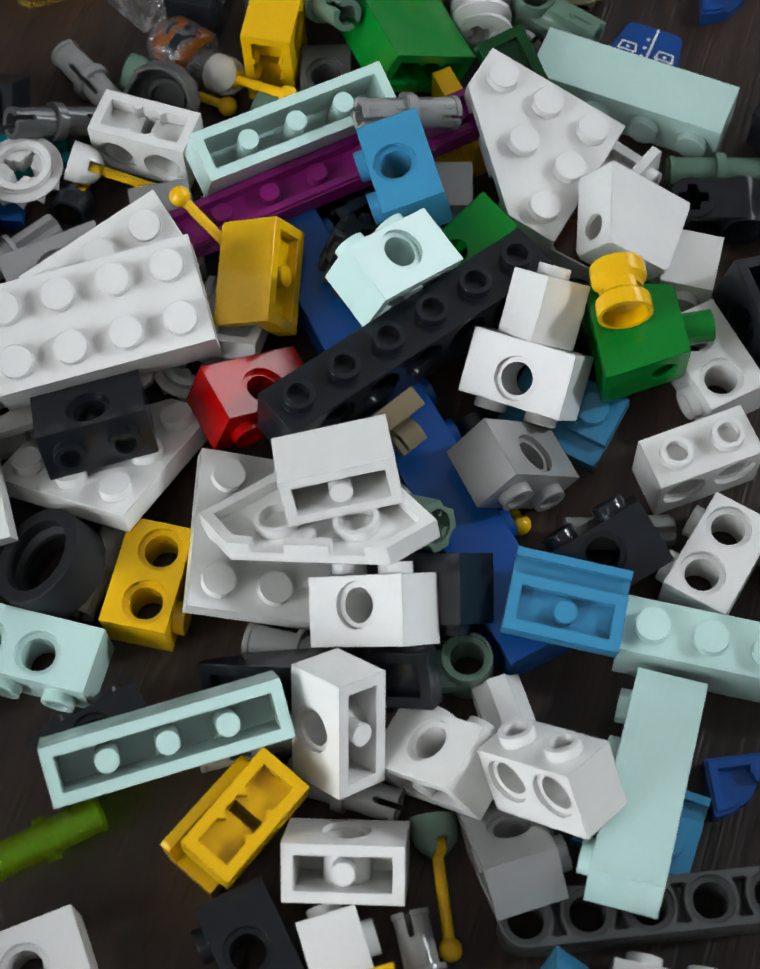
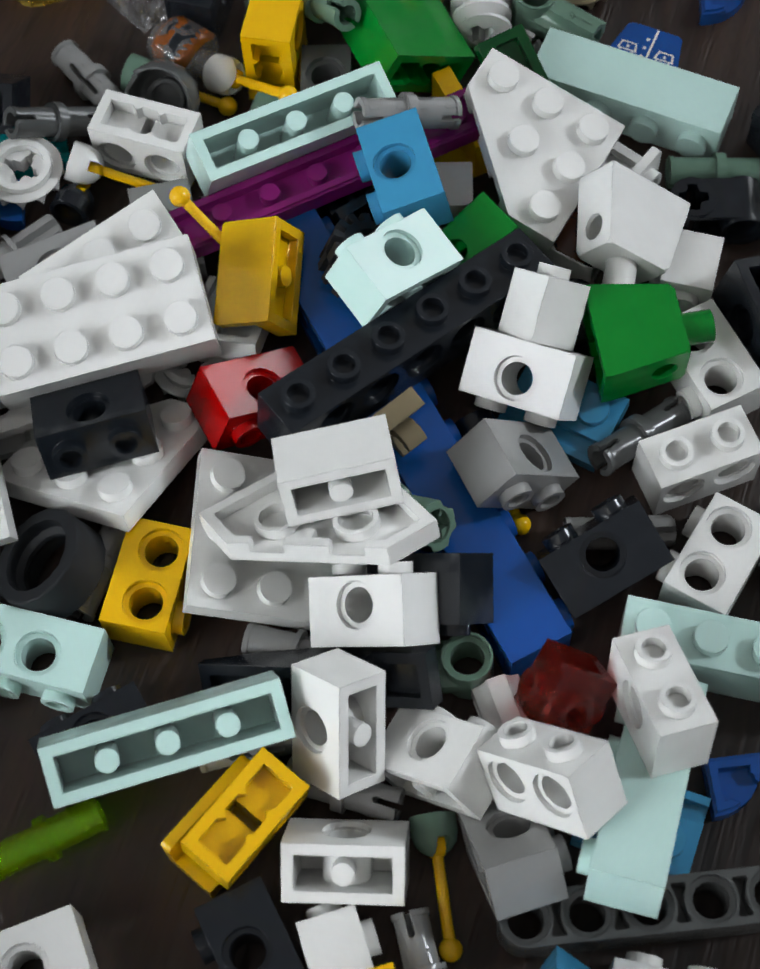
(565, 688): none -> clear red brick
(566, 602): dark azure plate -> none
(619, 284): yellow wheel -> none
(622, 444): none -> dark grey pin
(661, 701): none -> white brick

